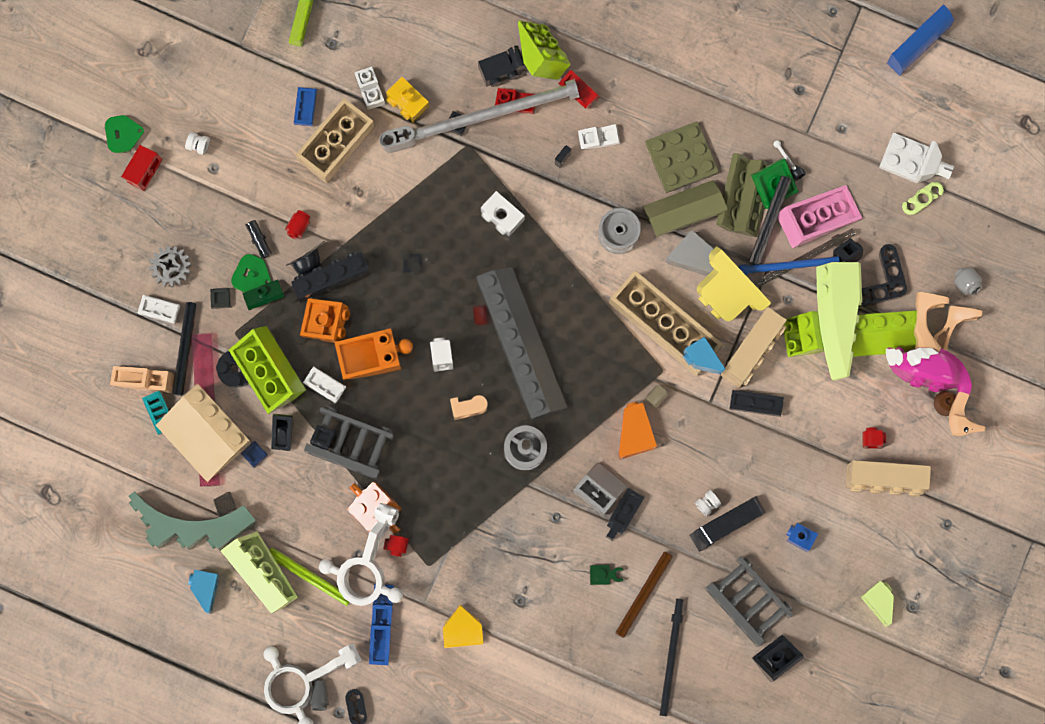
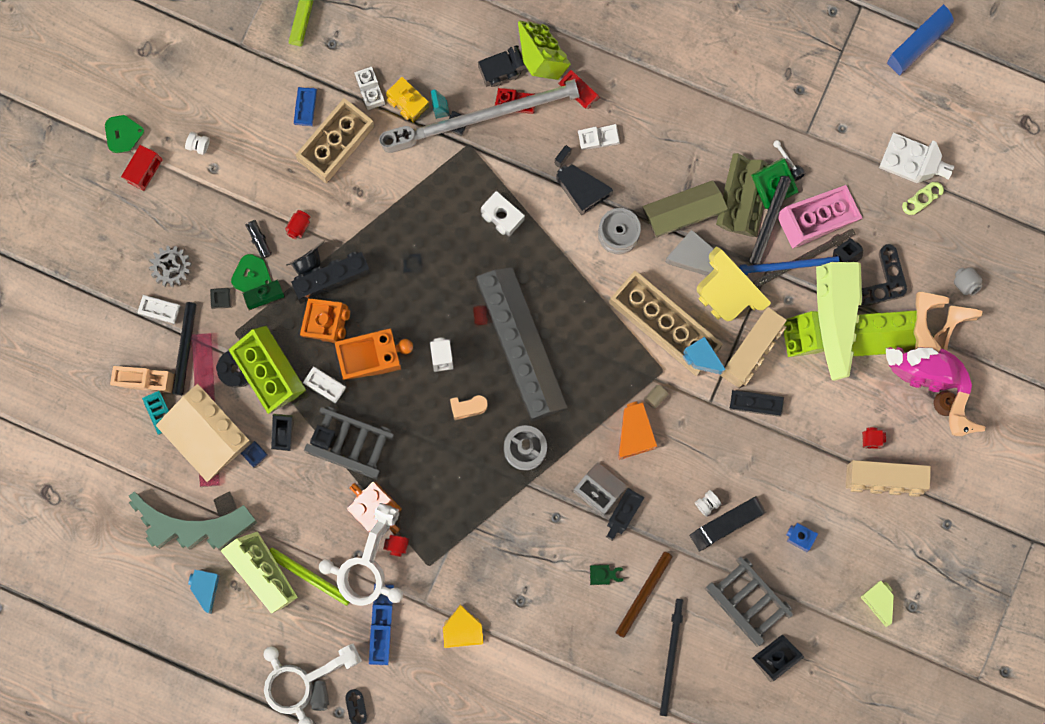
(439, 104): none -> teal slope
(582, 188): none -> black slope
(681, 157): olive plate -> none

